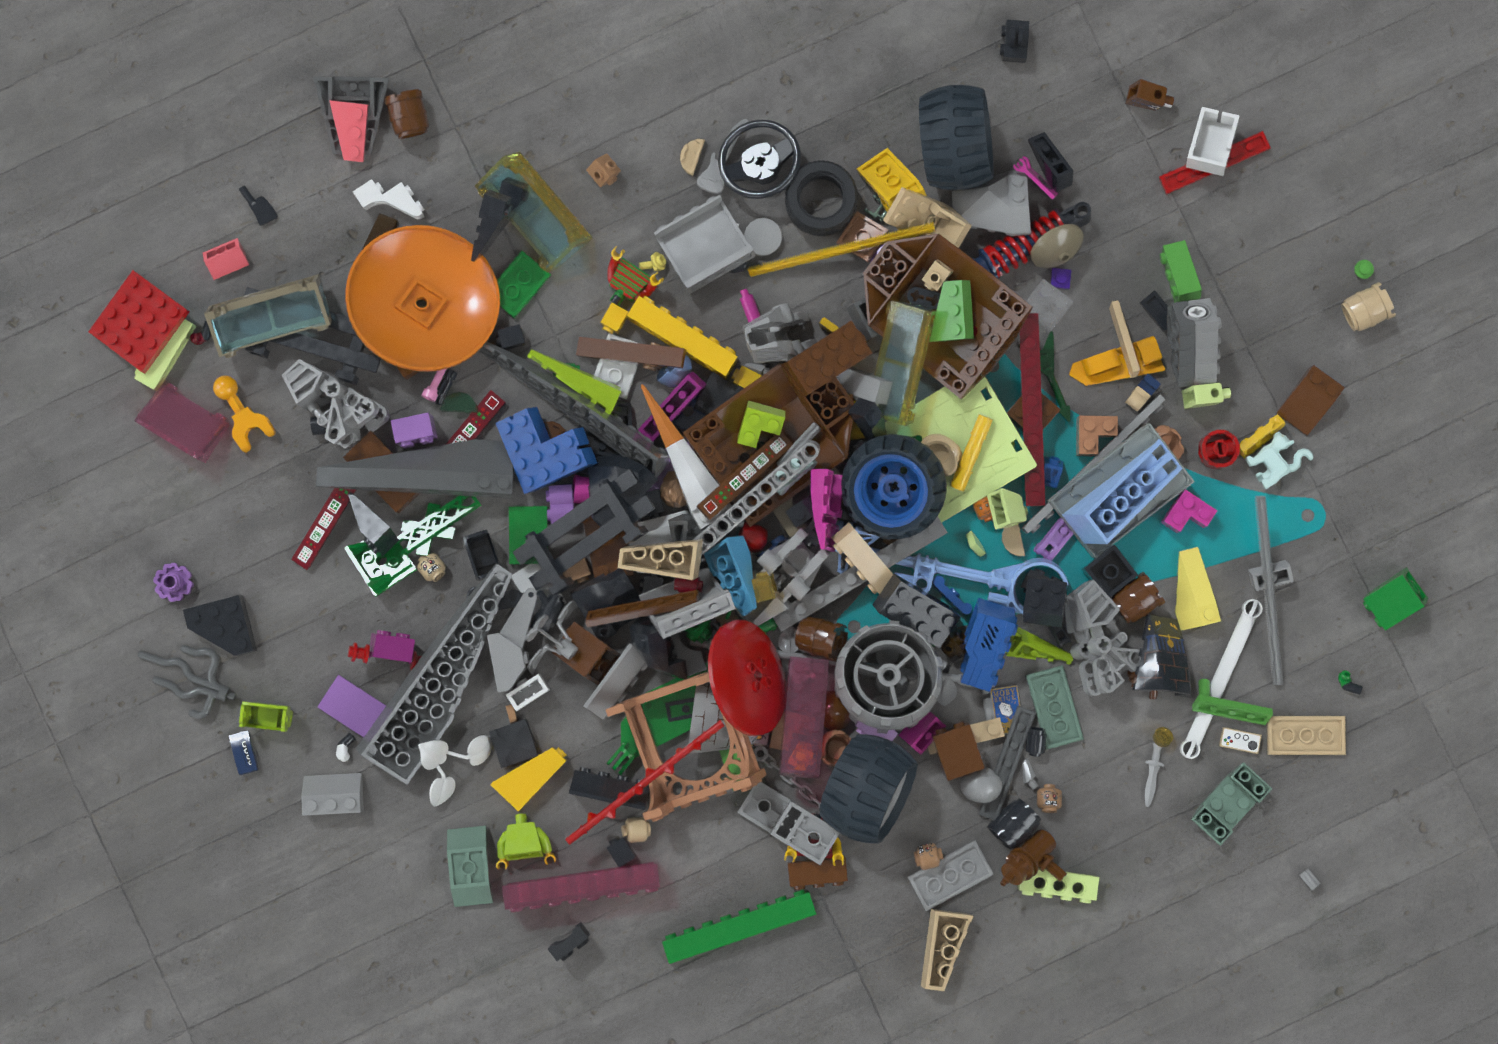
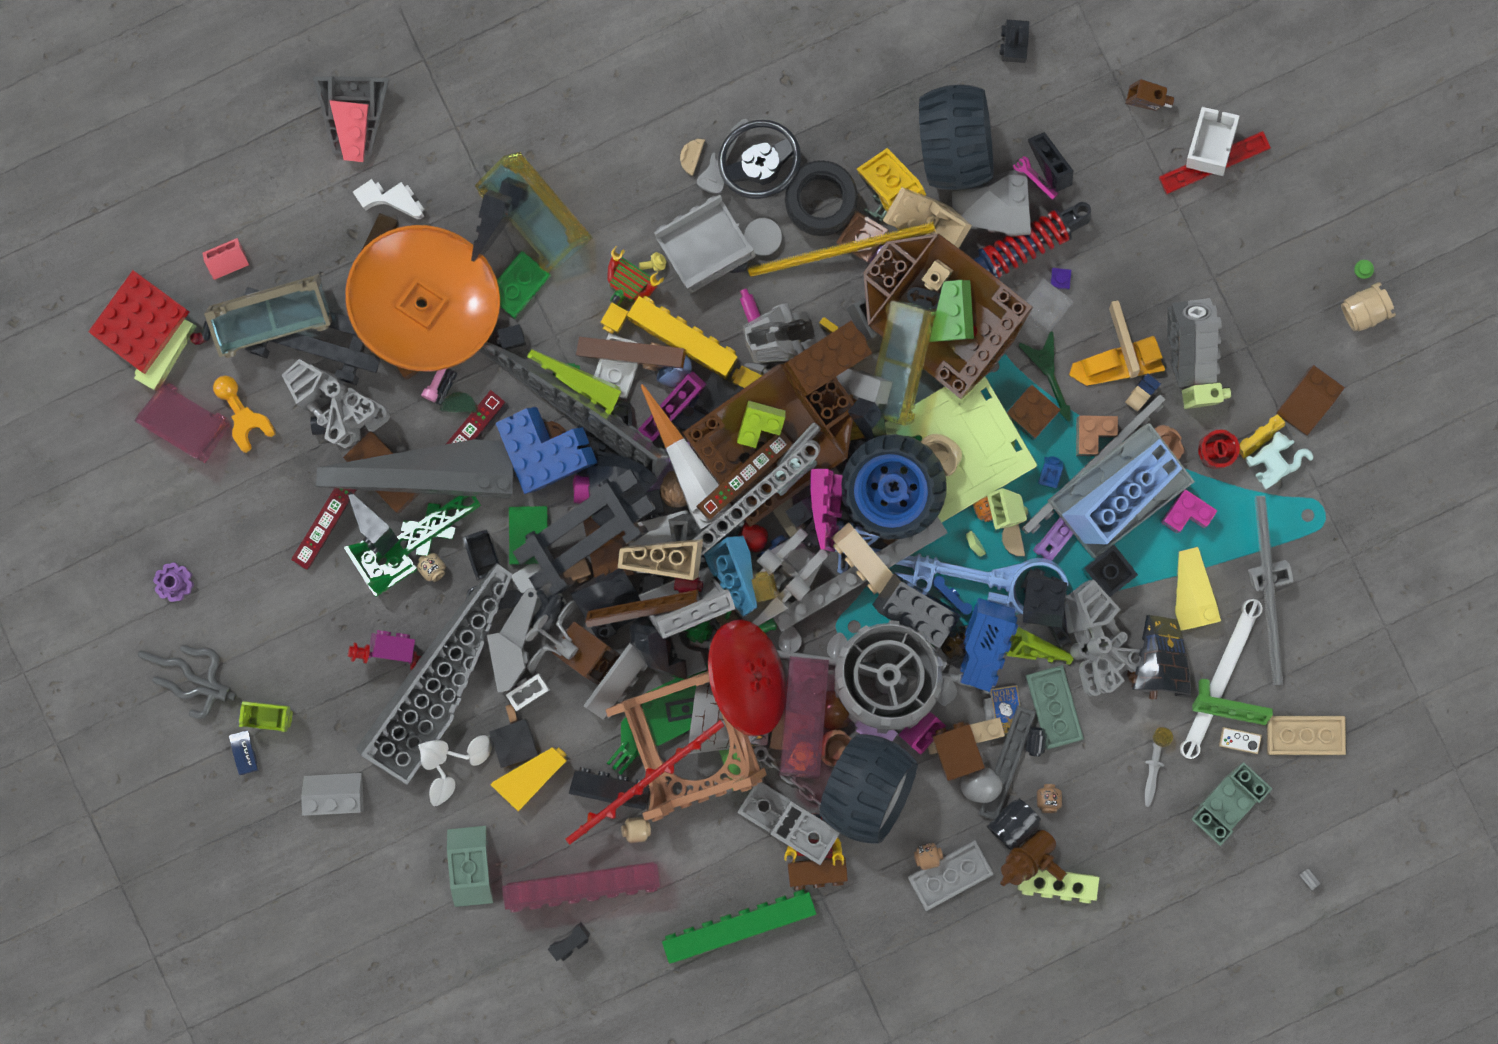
(223, 624): black brick -> none
(261, 207): black piece -> none
(342, 747): arm -> none
(351, 706): medium lavender tile -> none
(407, 113): reddish brown piece -> none
(414, 430): medium lavender brick -> none
(523, 842): lime torso -> none
(561, 501): medium lavender brick -> none
(604, 170): medium nougat brick -> none
(620, 851): black brick -> none
(821, 638): reddish brown piece -> none
(942, 946): tan wedge -> none
(971, 452): yellow piece -> none
(1028, 774): light grey bar -> none
(1032, 408): dark red plate -> none
(1057, 246): dark tan dish -> none
(1137, 598): reddish brown piece -> none
(1156, 309): black tile -> none
(1180, 272): bright green wedge -> none
(1346, 683): arm -> none
(1395, 599): green slope -> none

